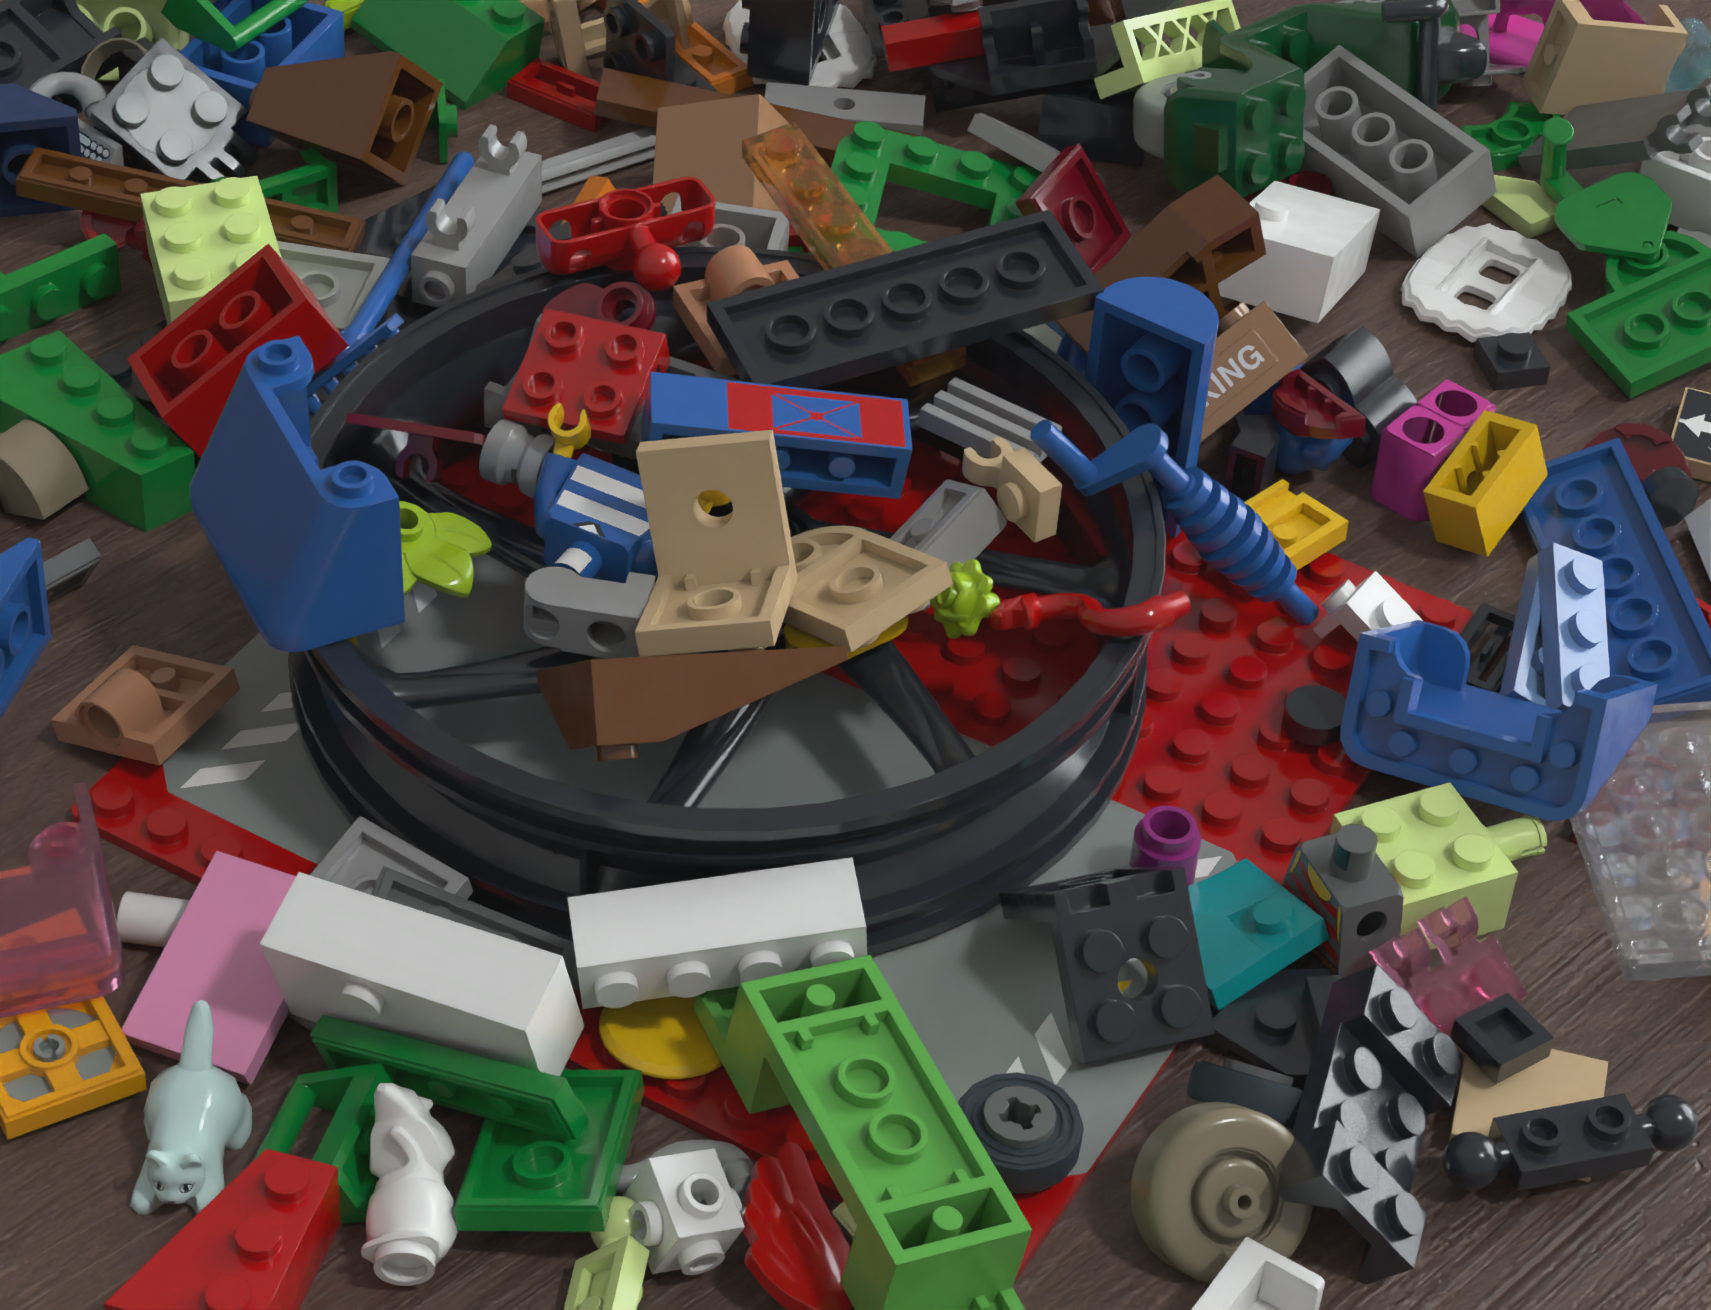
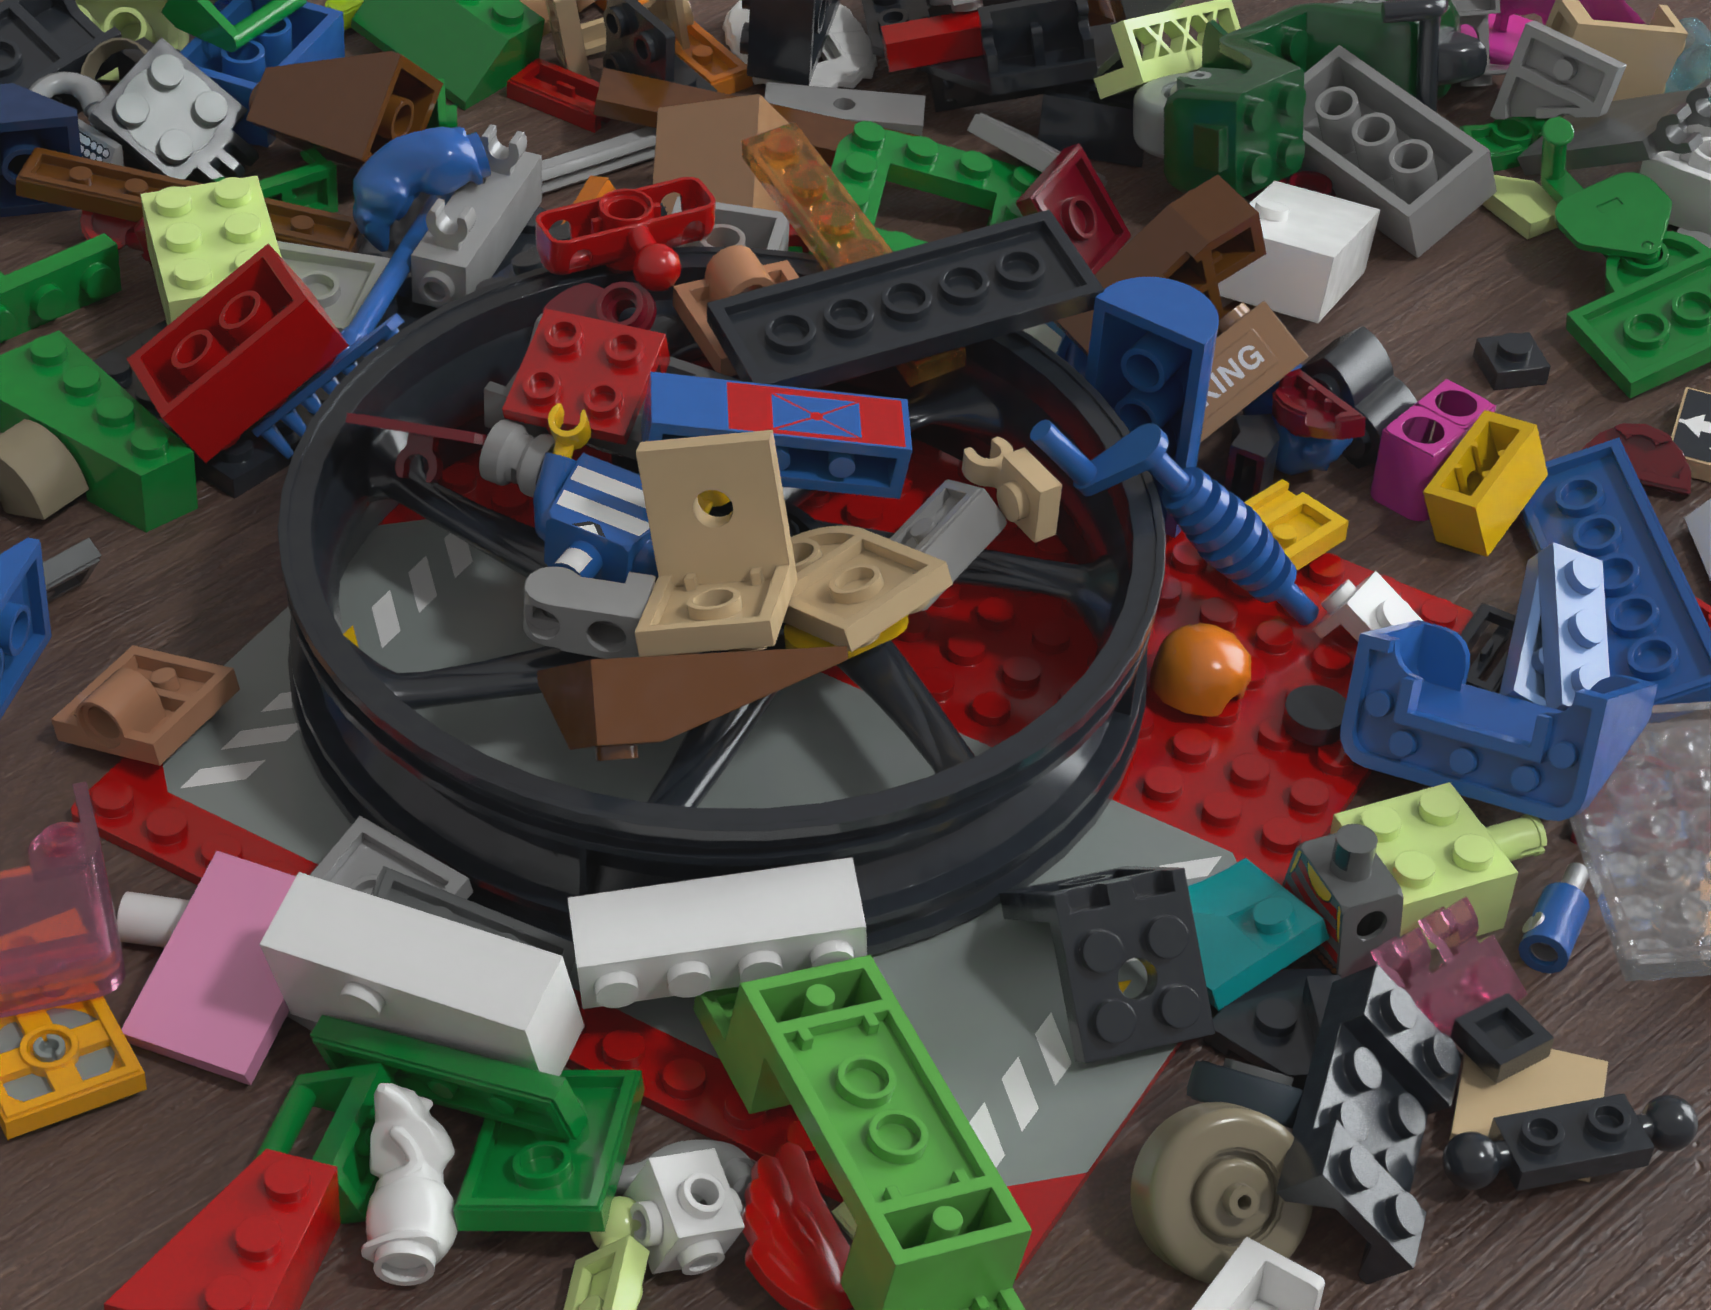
(190, 1121): light aqua animal -> none
(300, 543): blue windscreen -> none
(418, 162): none -> blue animal
(439, 549): lime plate -> none
(659, 1038): yellow piece -> none
(966, 600): lime plant -> none
(976, 417): light grey tile -> none
(1025, 1128): black wheel -> none
(1147, 617): red animal -> none
(1167, 839): magenta brick -> none
(1200, 669): none -> orange hair
(1456, 266): white piece -> none
(1556, 77): none -> light grey wing
(1556, 922): none -> blue piece
(1671, 494): black tile -> none

